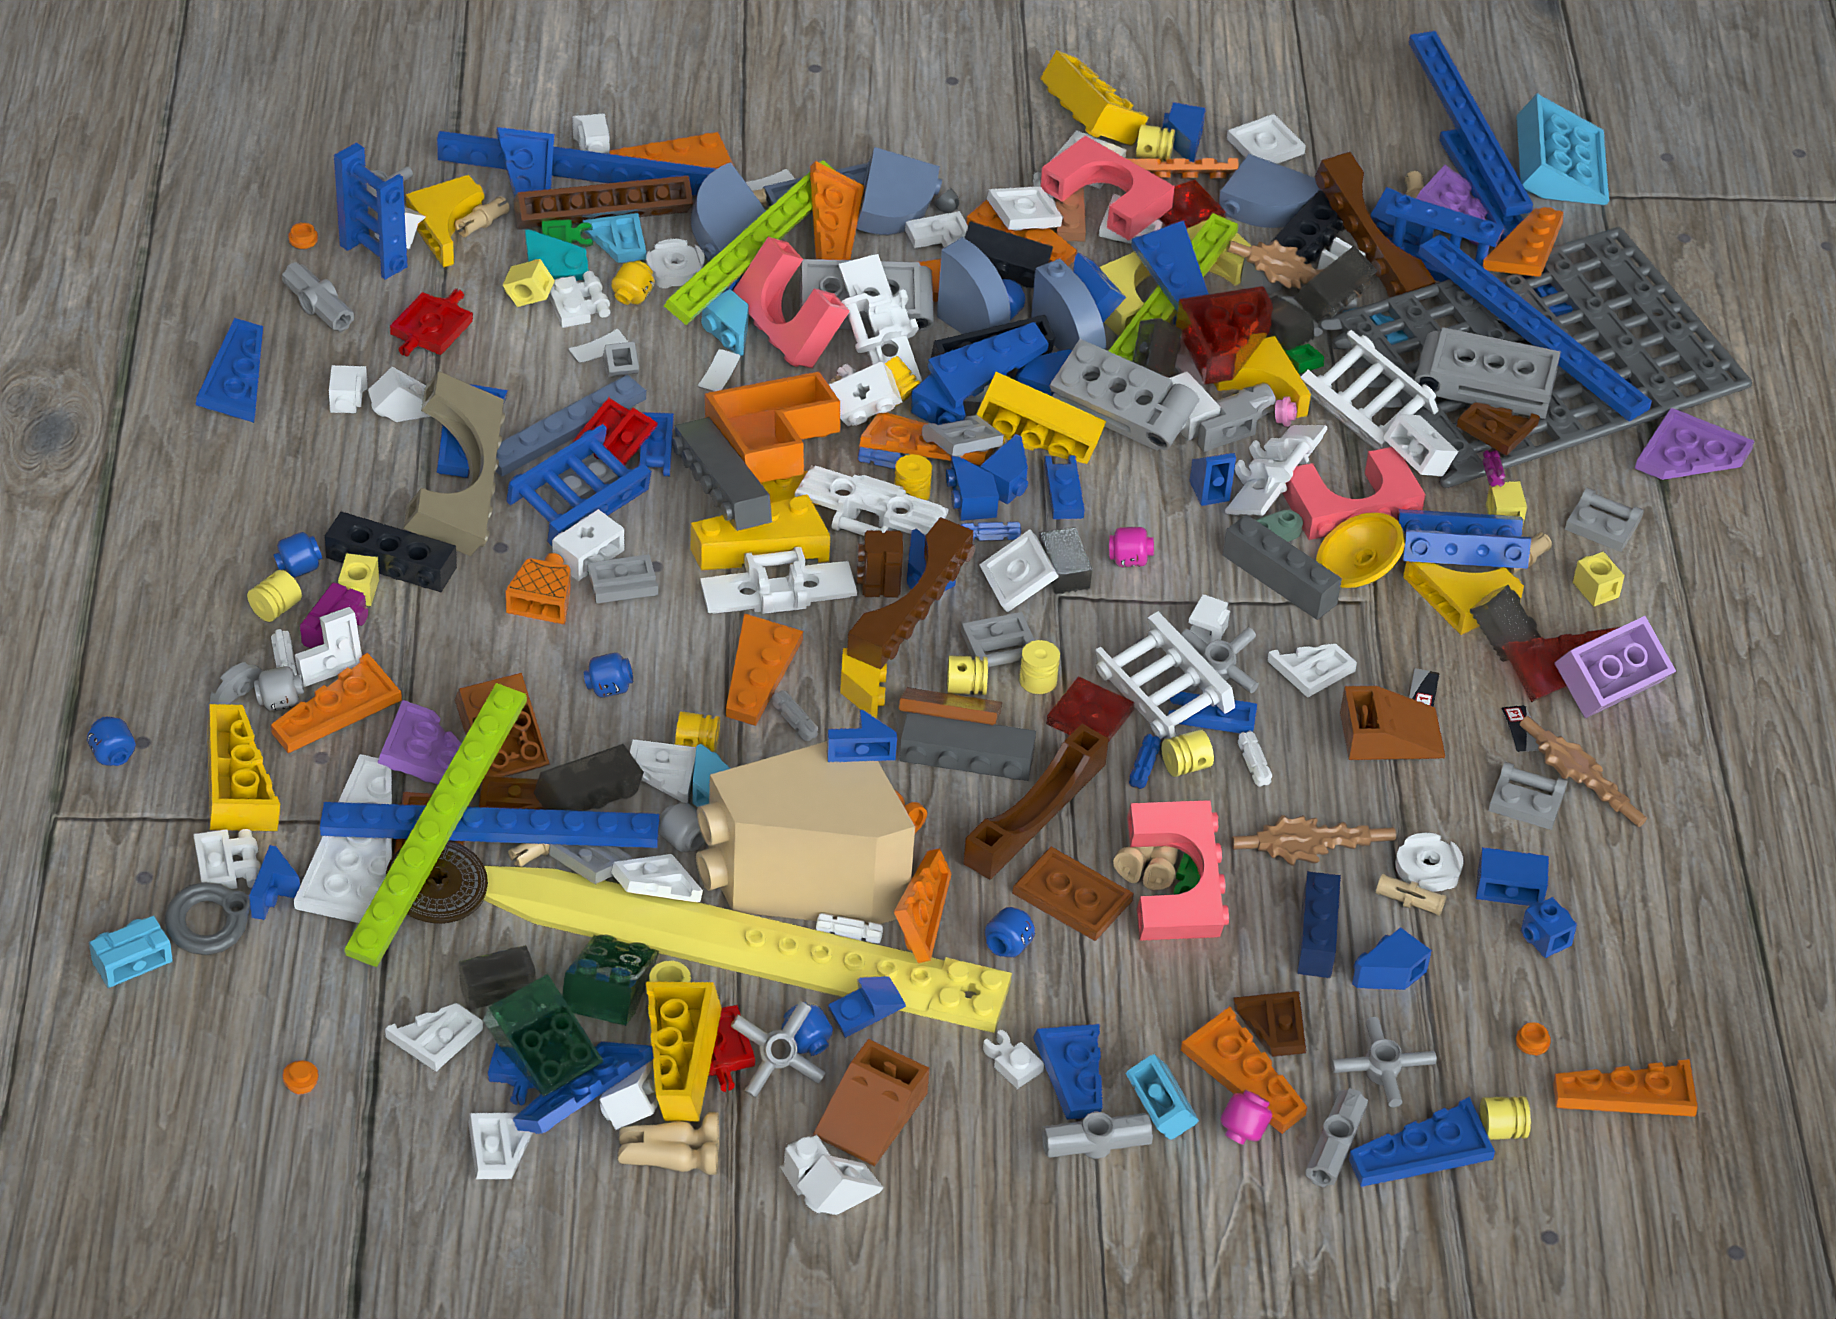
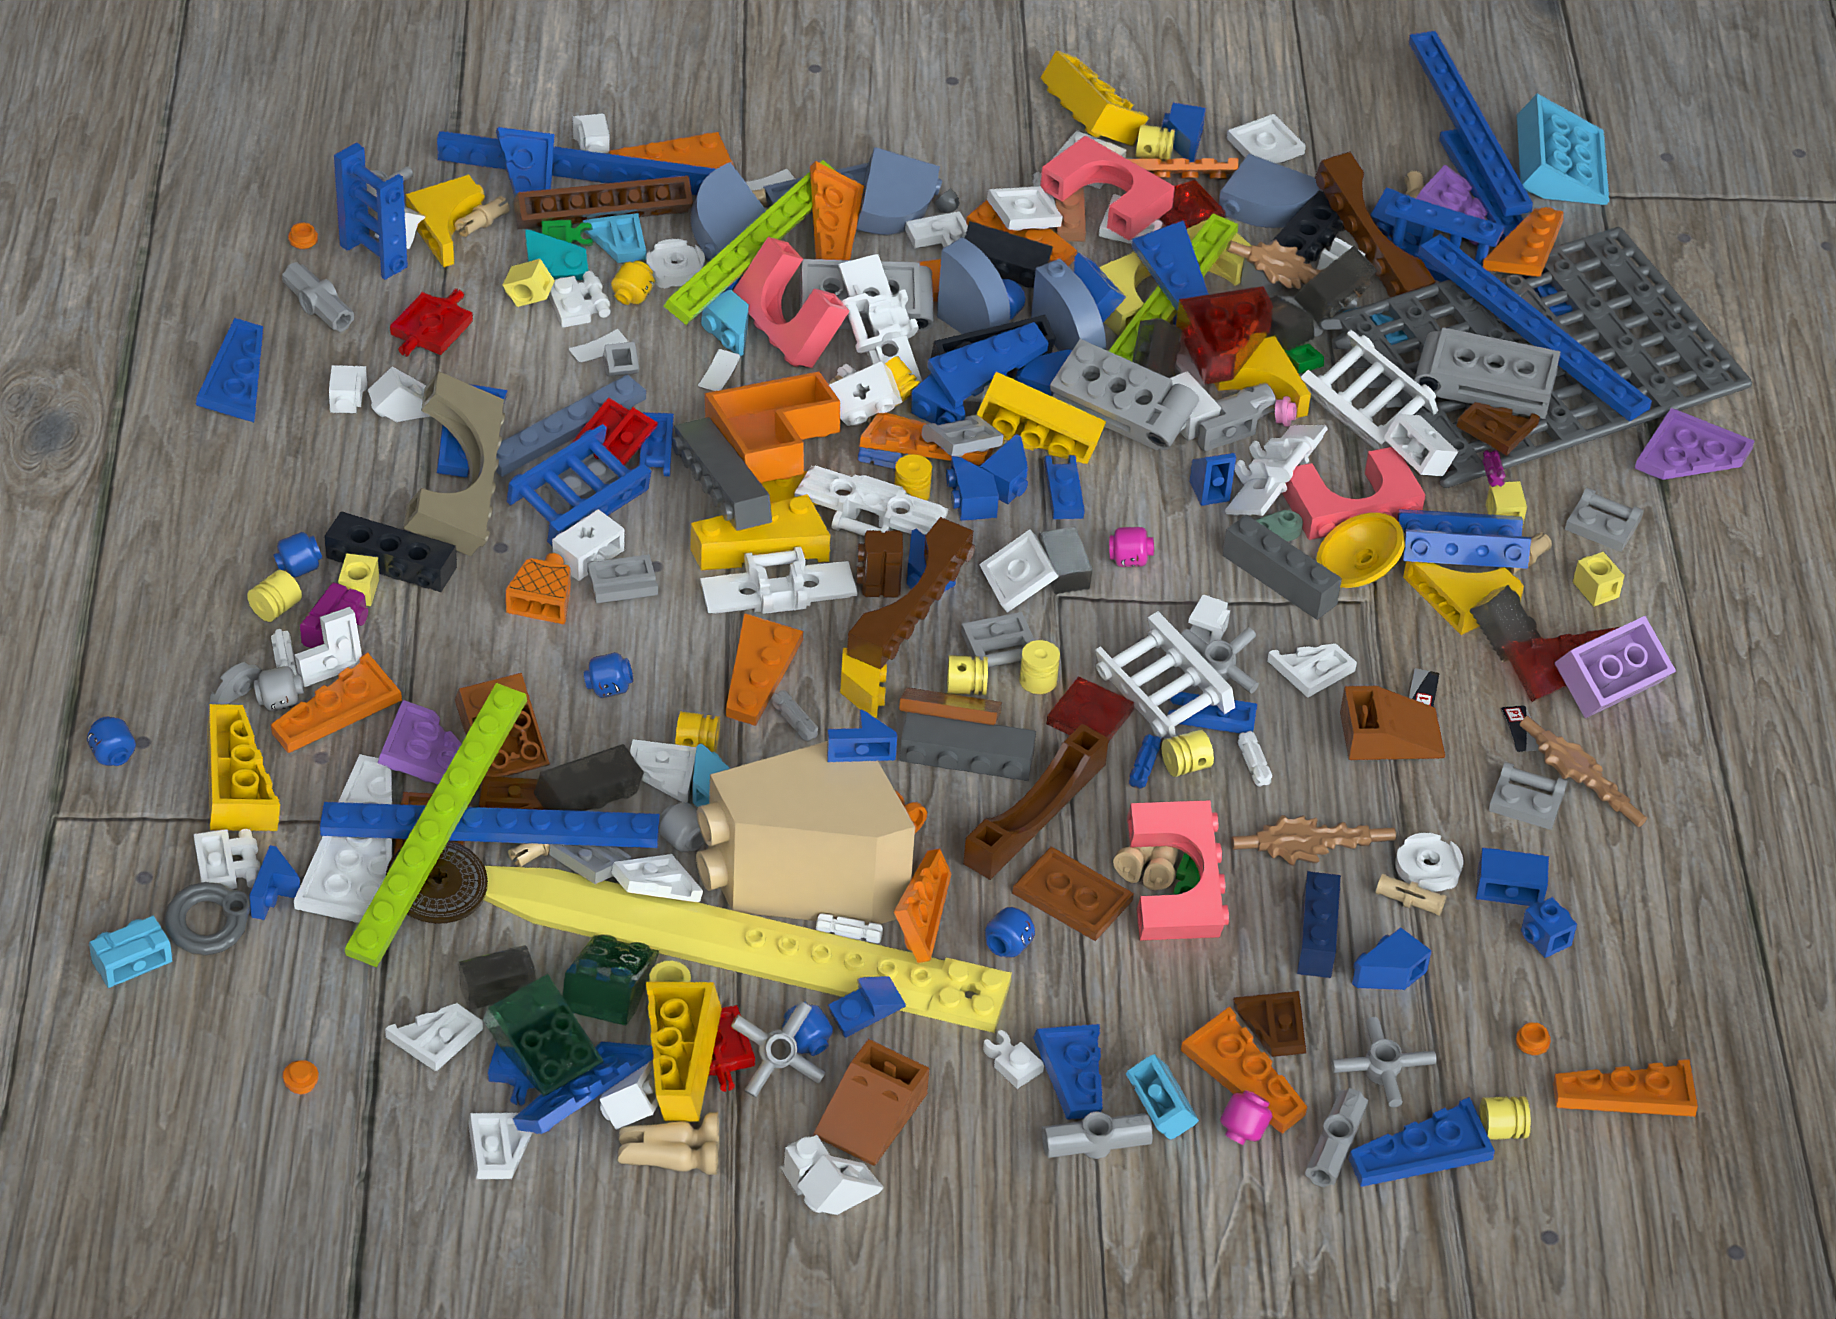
(994, 530): axle -> none

